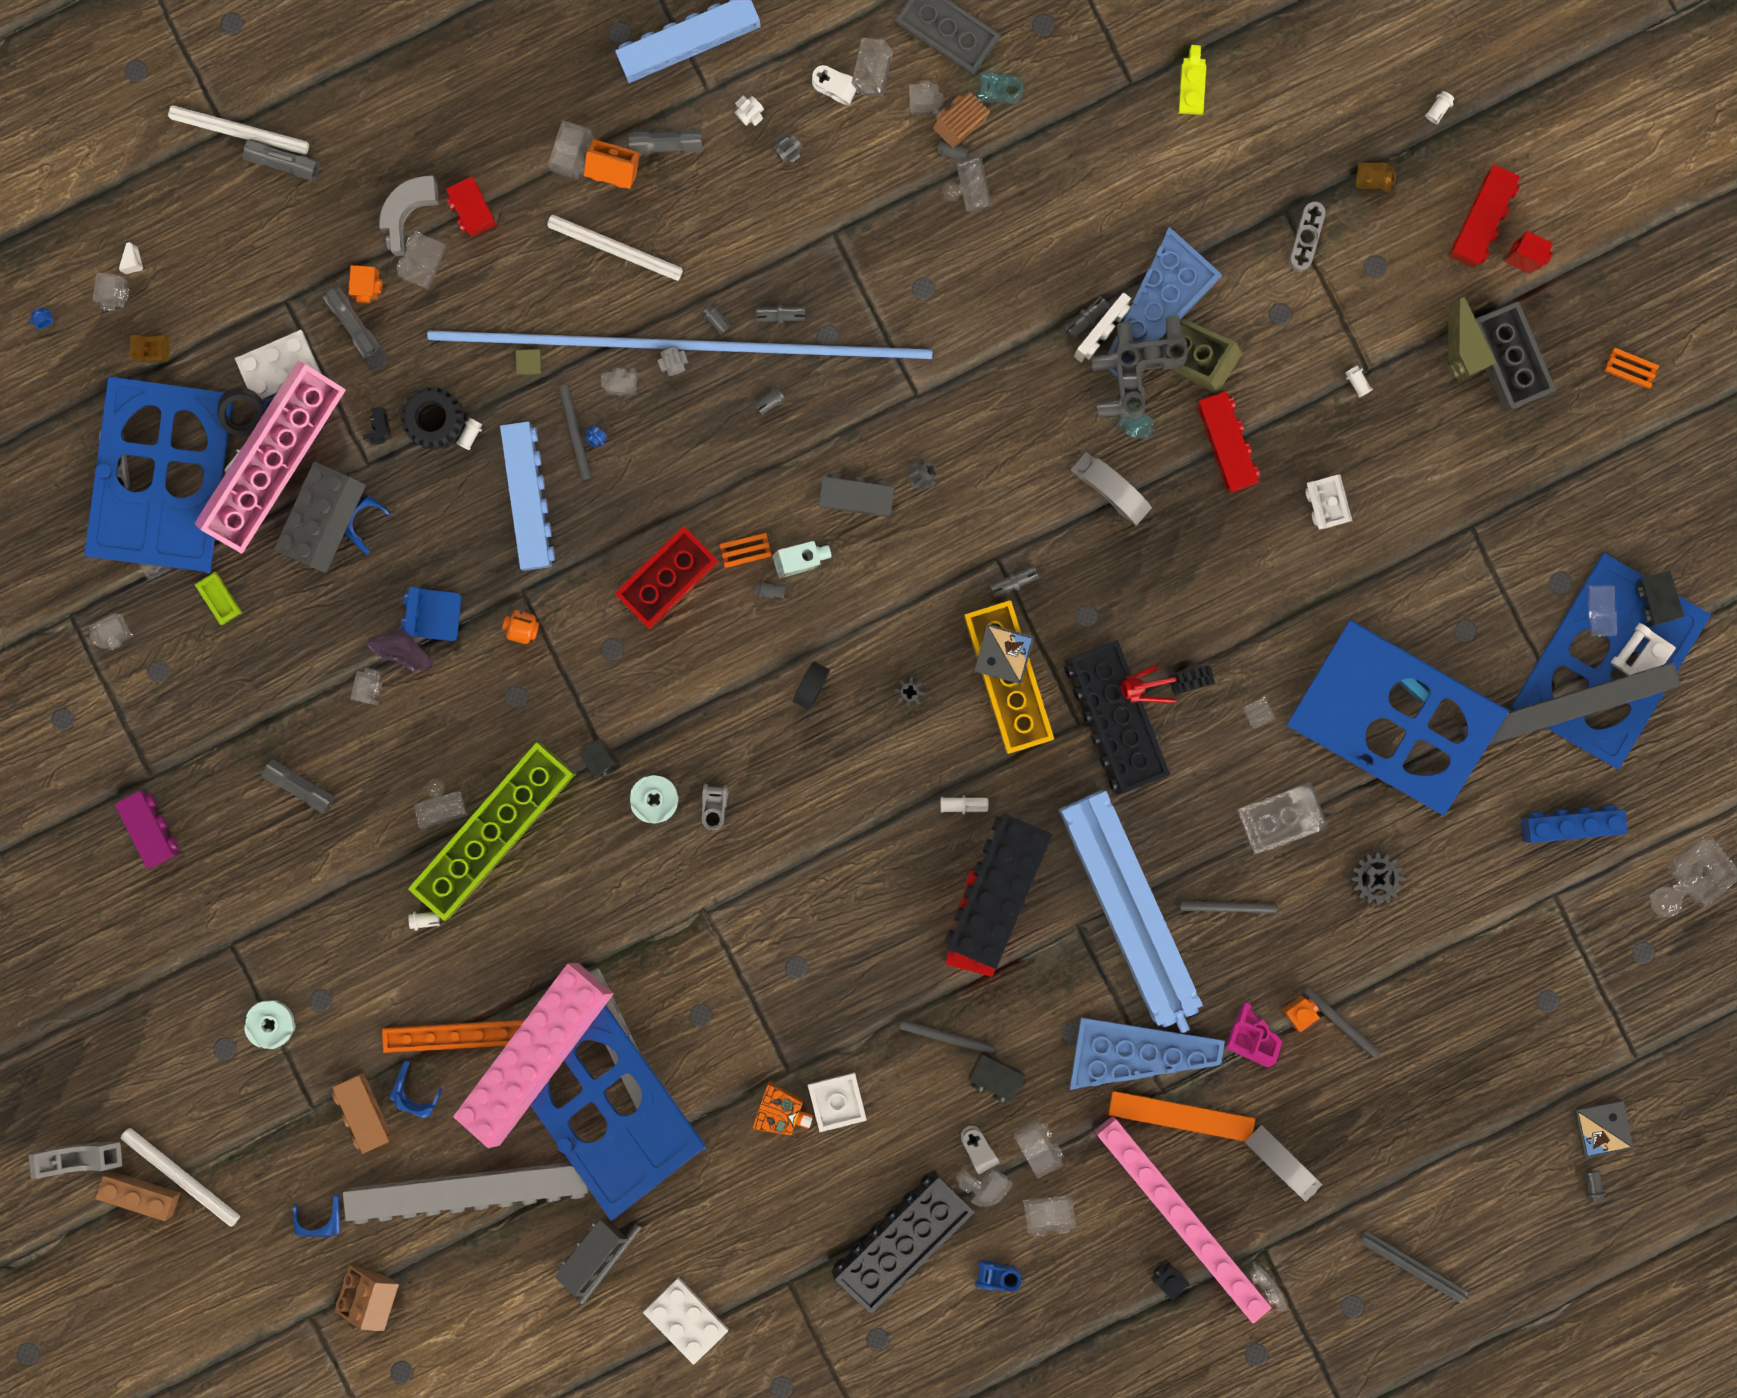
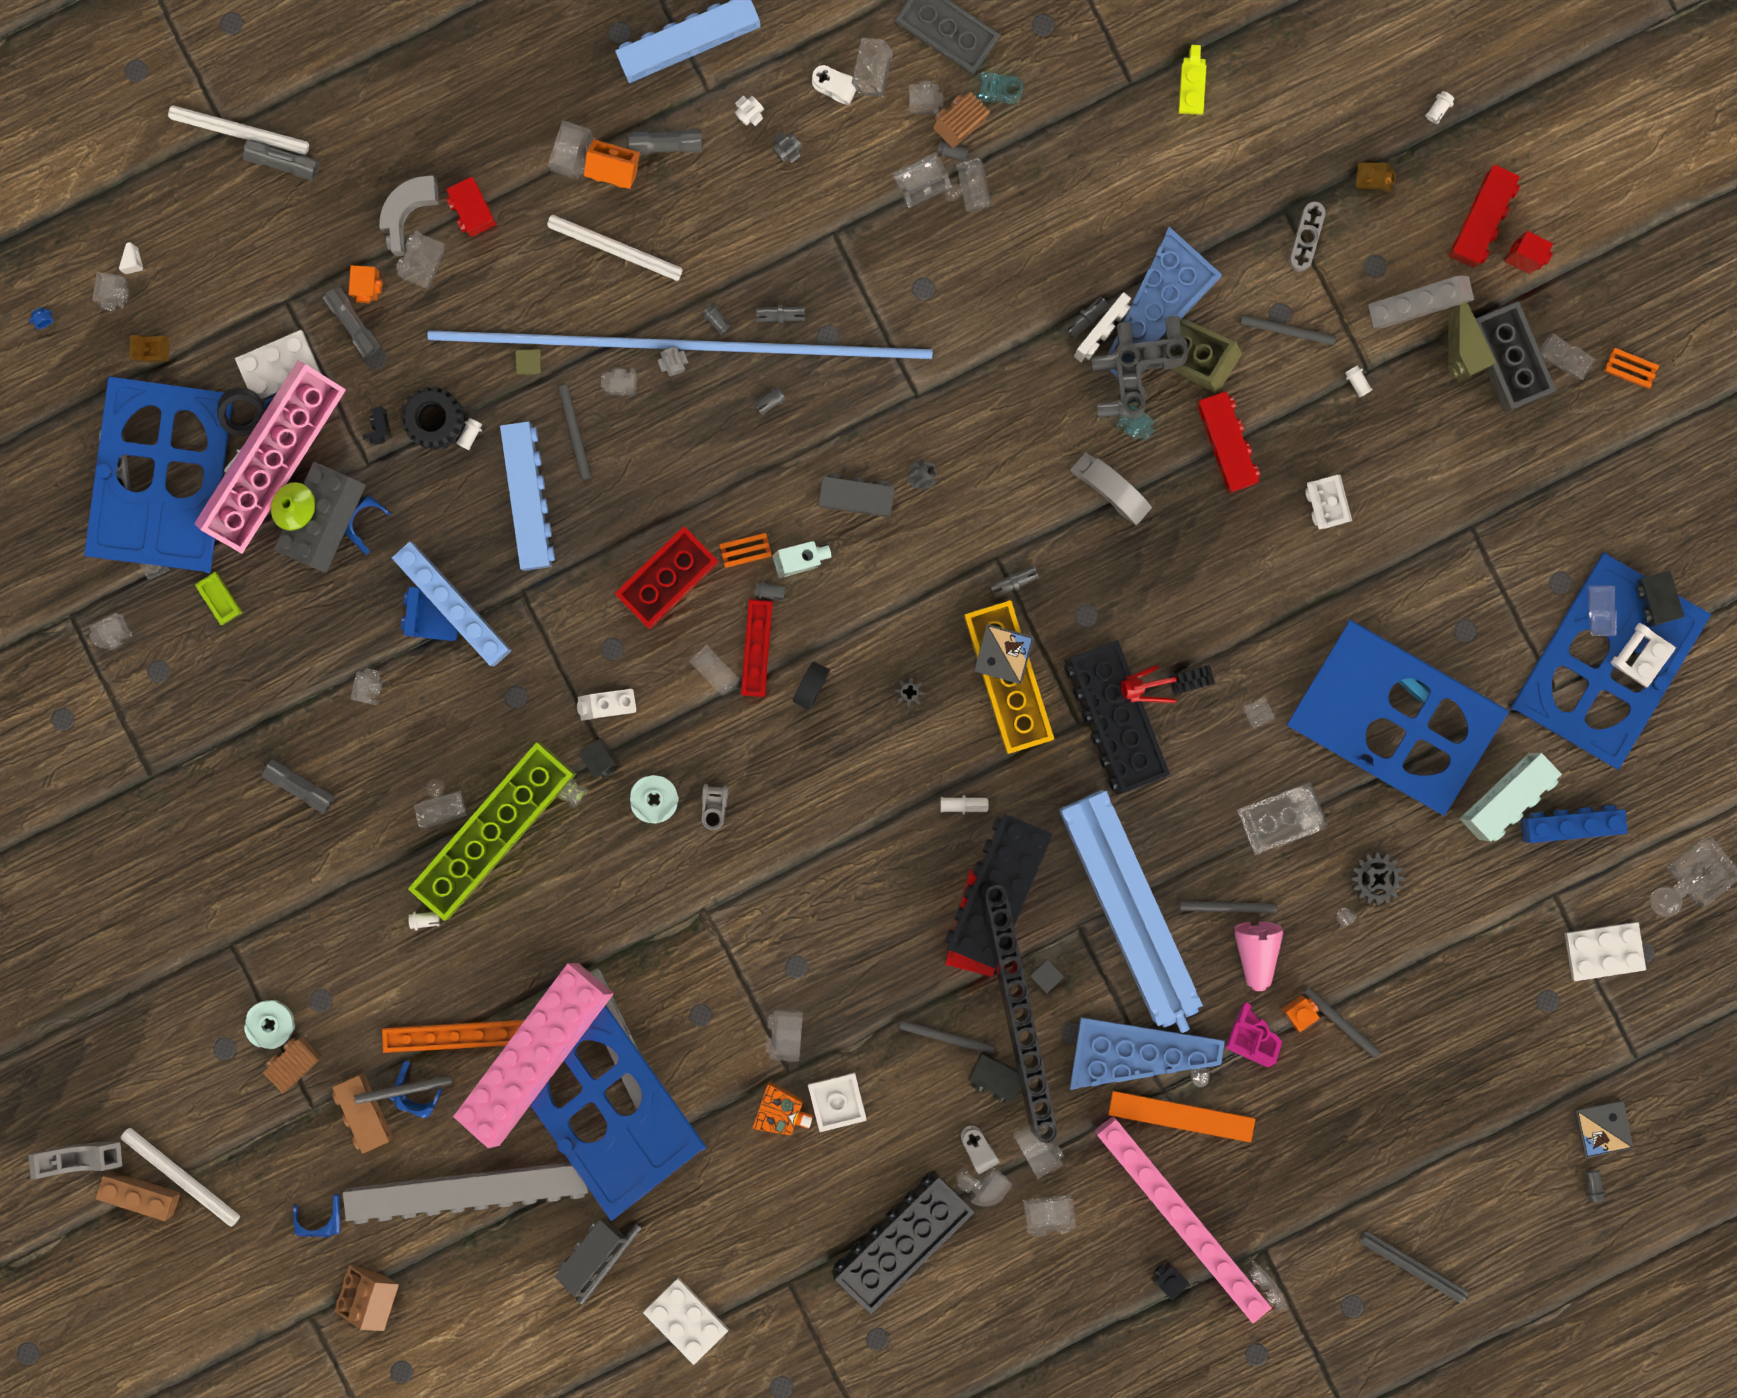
(147, 828): magenta brick -> none
(292, 1064): none -> medium nougat brick
(300, 509): none -> lime dish
(400, 648): clear purple tile -> none
(402, 1089): none -> dark grey piece
(451, 604): none -> light blue brick
(520, 627): orange head -> none
(573, 793): none -> clear wheel
(595, 436): blue plate -> none
(606, 704): none -> white bracket
(715, 670): none -> clear brick
(756, 648): none -> red tile
(786, 1034): none -> clear brick
(922, 180): none -> clear brick
(996, 1276): blue piece -> none
(1025, 1021): none -> black beam
(1046, 976): none -> dark grey tile
(1200, 1077): none -> clear hinge
(1258, 952): none -> bright pink cone
(1283, 1163): light grey arch -> none
(1288, 330): none -> dark grey piece
(1346, 916): none -> clear hinge
(1421, 301): none -> light grey brick
(1510, 797): none -> light aqua brick
(1565, 357): none -> clear slope
(1586, 701): dark grey beam -> none
(1605, 951): none -> white plate

